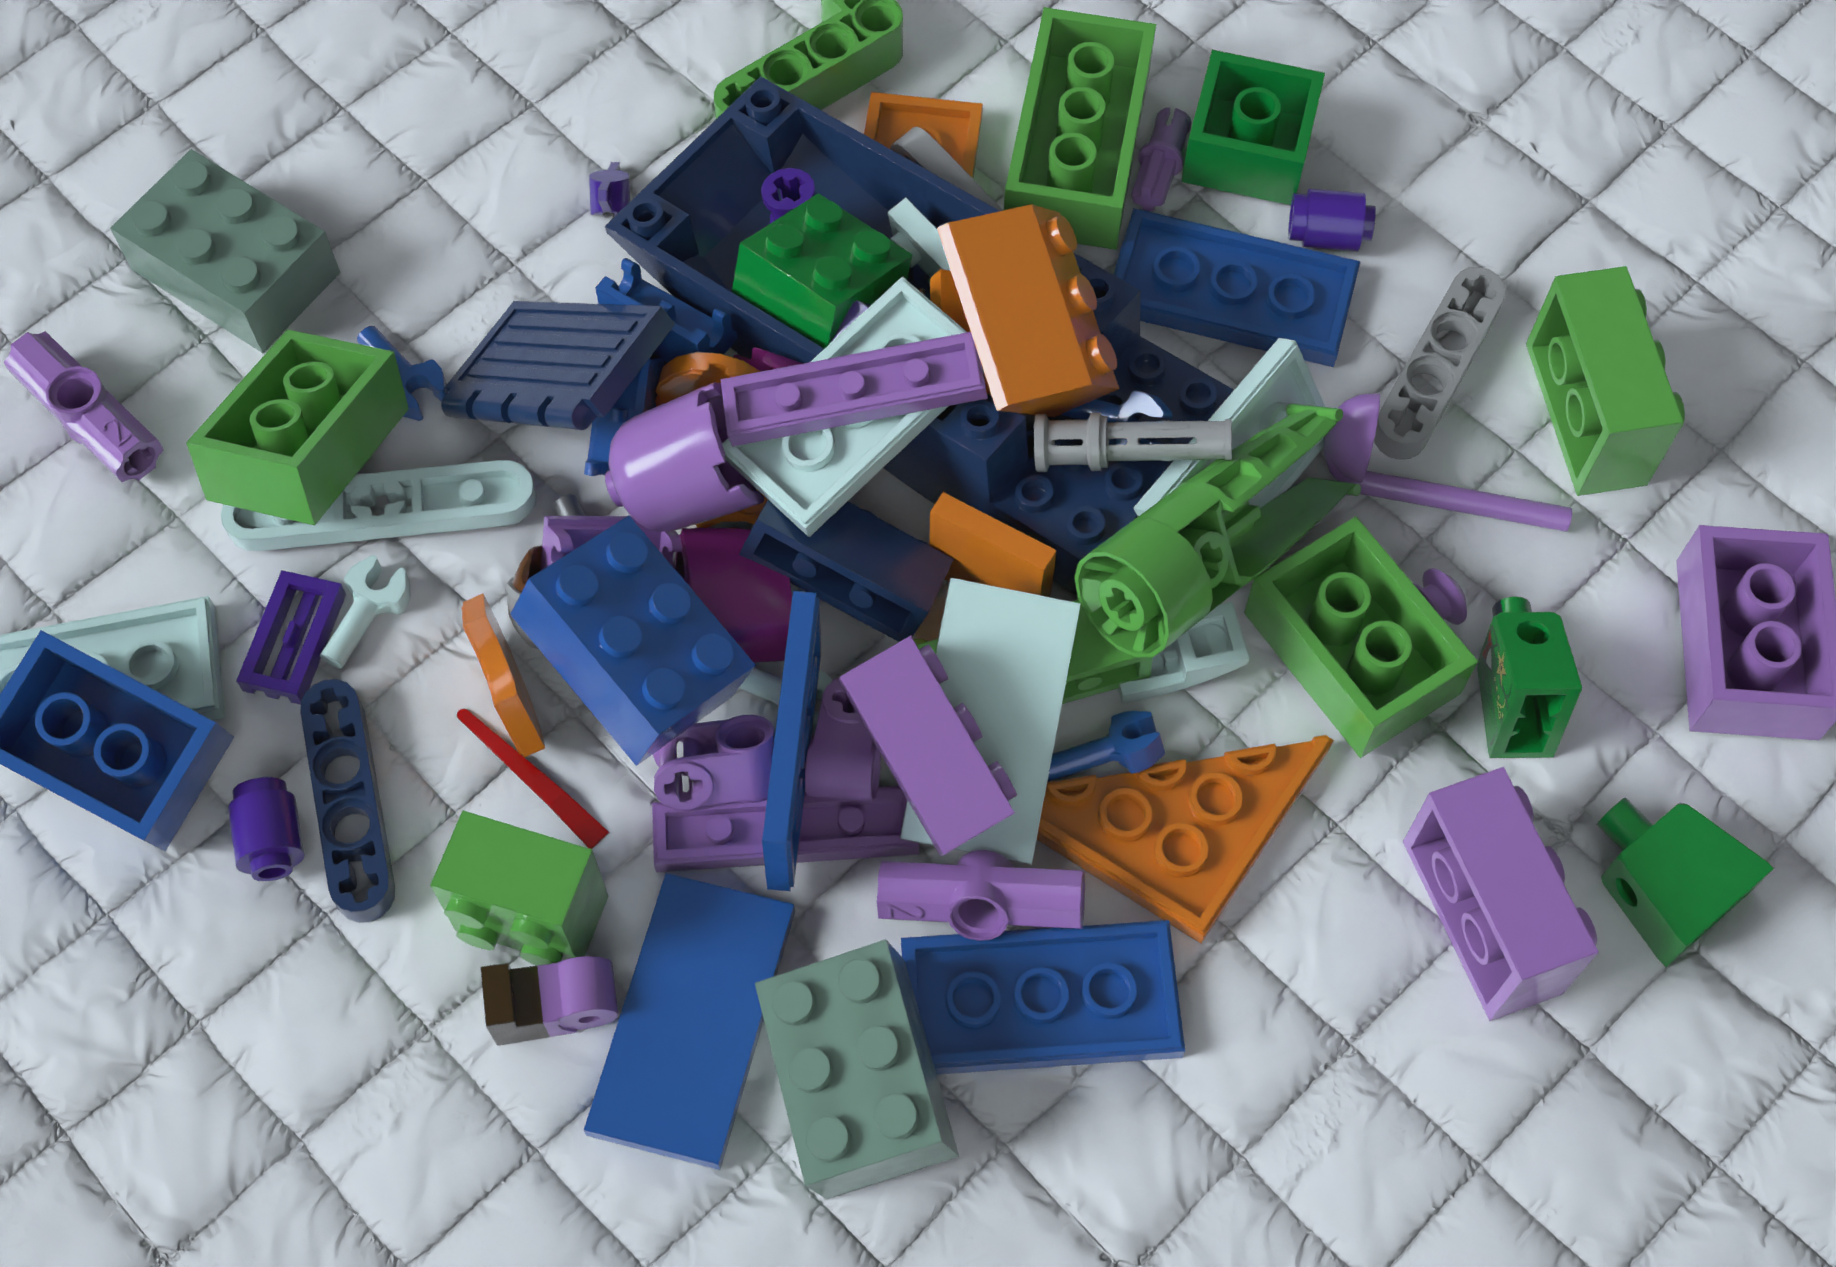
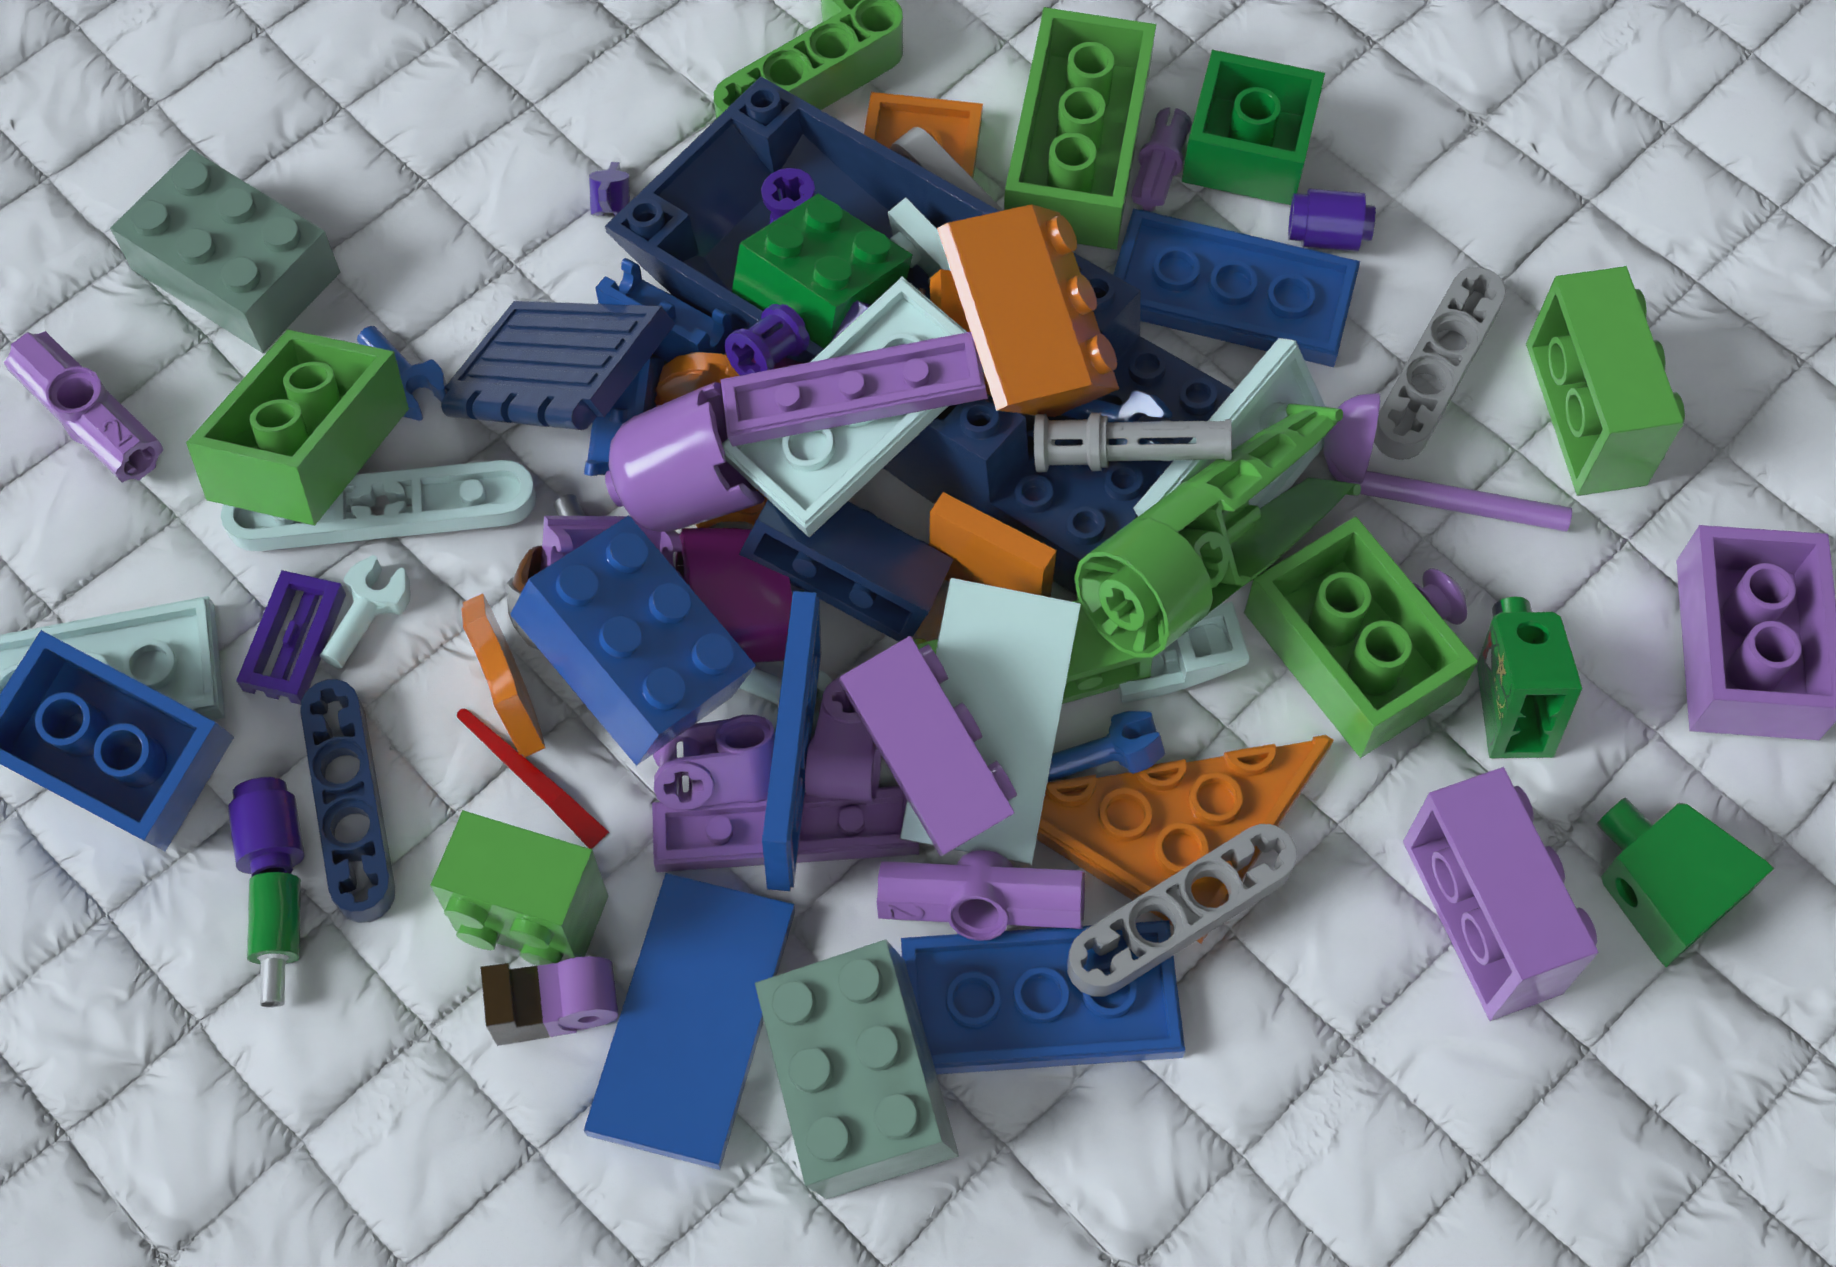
(273, 931): none -> green piece
(767, 341): none -> dark purple bush
(1176, 901): none -> light grey beam

